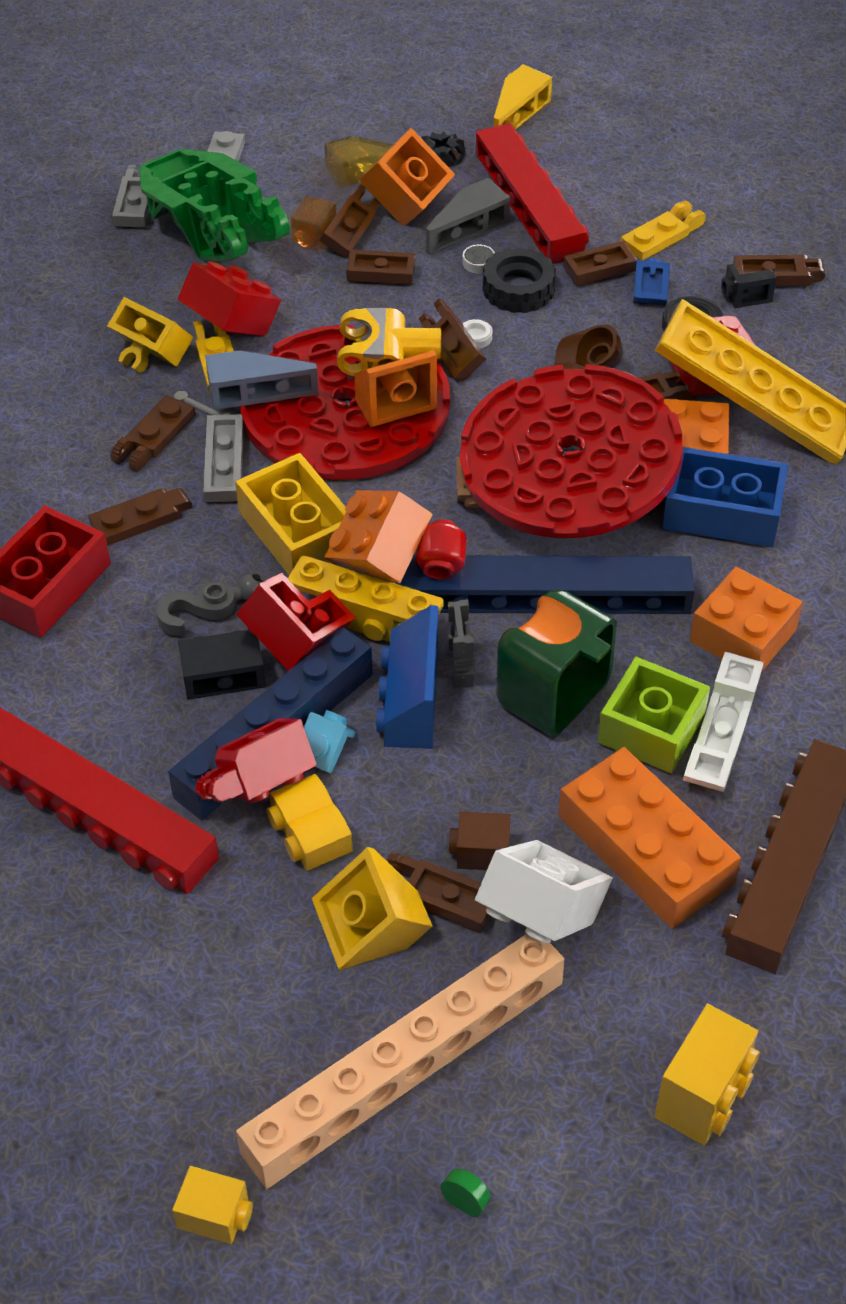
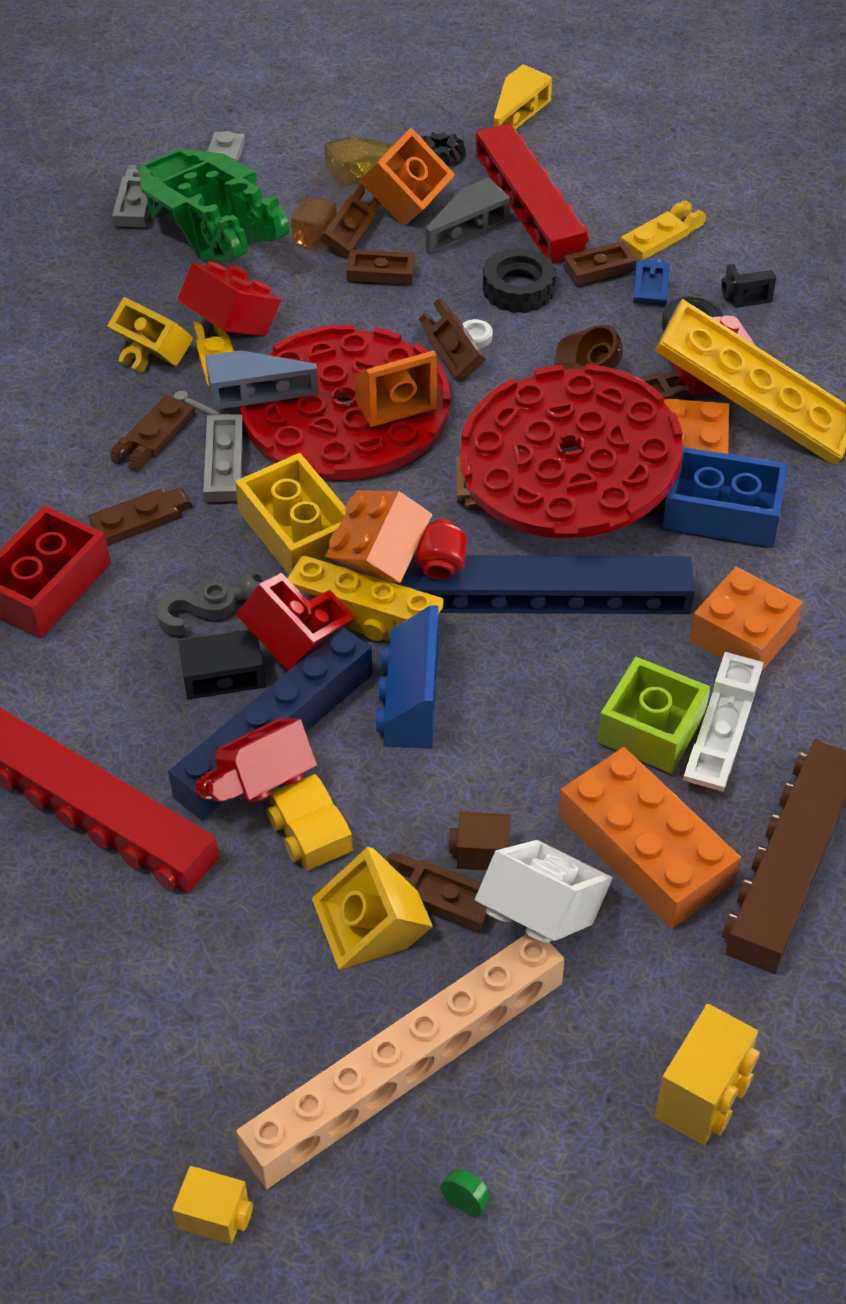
(327, 738): medium azure bracket -> none
(383, 339): yellow connector -> none
(460, 644): dark grey piece -> none
(475, 257): tile -> none
(555, 661): dark green piece -> none
(788, 269): reddish brown hinge -> none

